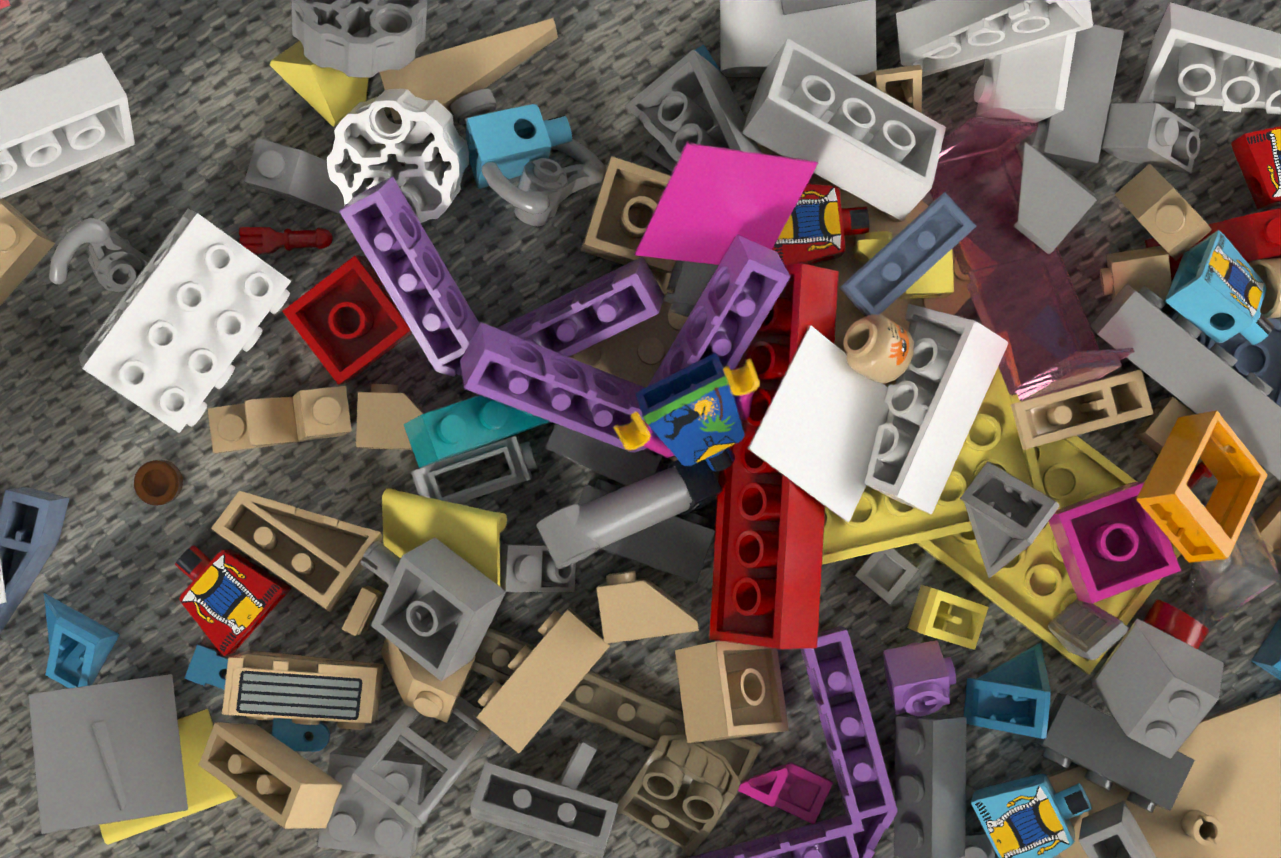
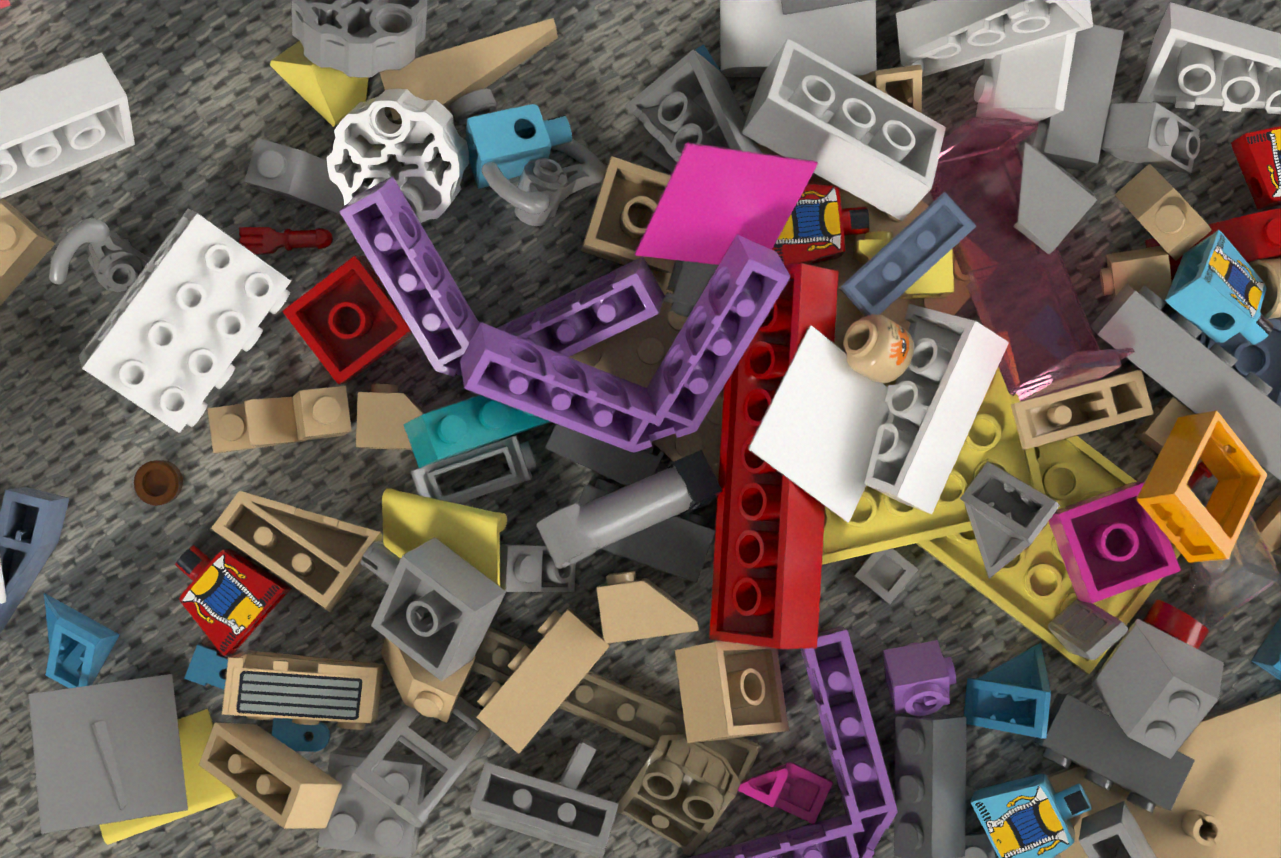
(363, 611): tan tile -> none
(694, 413): torso -> none
(947, 617): light yellow slope -> none

